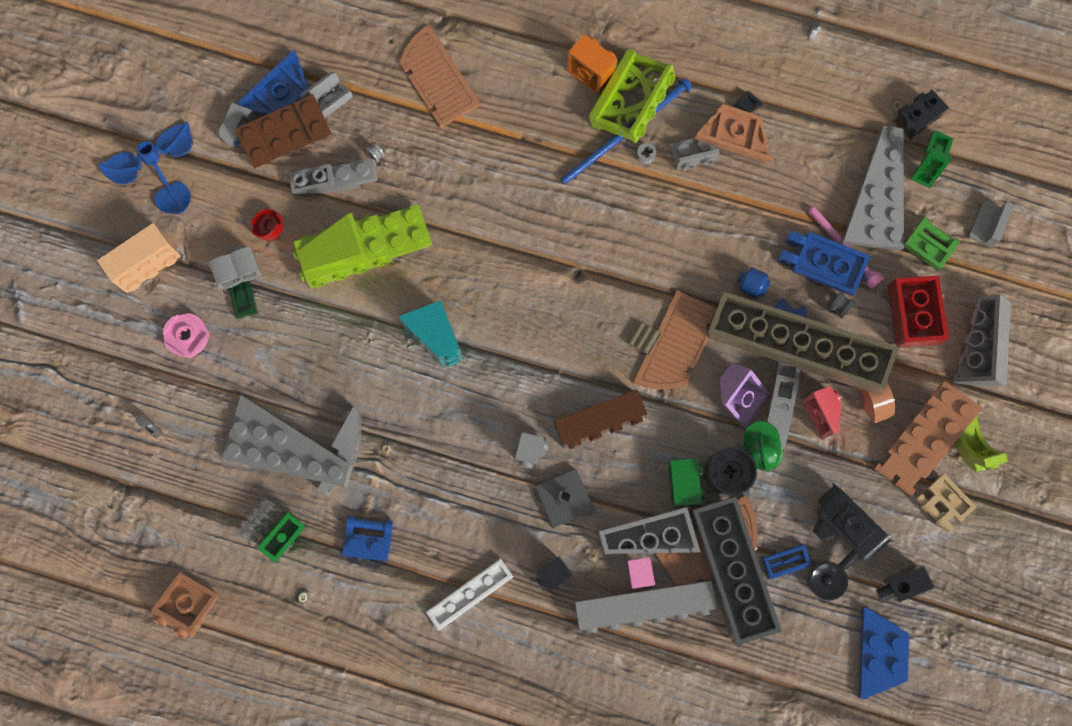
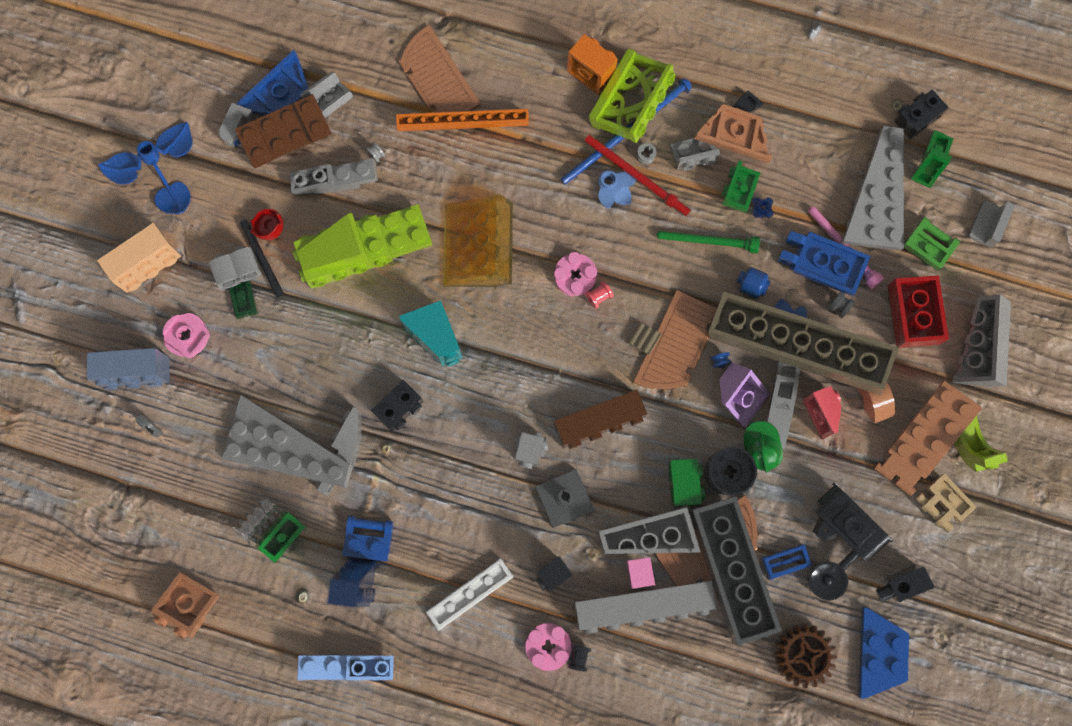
(128, 368): none -> sand blue brick
(261, 259): none -> black bar
(345, 667): none -> light blue slope
(353, 584): none -> dark blue wedge
(398, 406): none -> black brick
(462, 120): none -> orange piece
(478, 242): none -> clear yellow slope
(559, 654): none -> bright pink plate
(575, 262): none -> bright pink plate
(579, 658): none -> black bush
(599, 294): none -> coral bush
(617, 191): none -> medium blue plate
(671, 199): none -> red bar
(721, 360): none -> blue bush
(741, 187): none -> green bracket
(750, 244): none -> green piece
(762, 213): none -> clear blue plate
(808, 664): none -> reddish brown gear

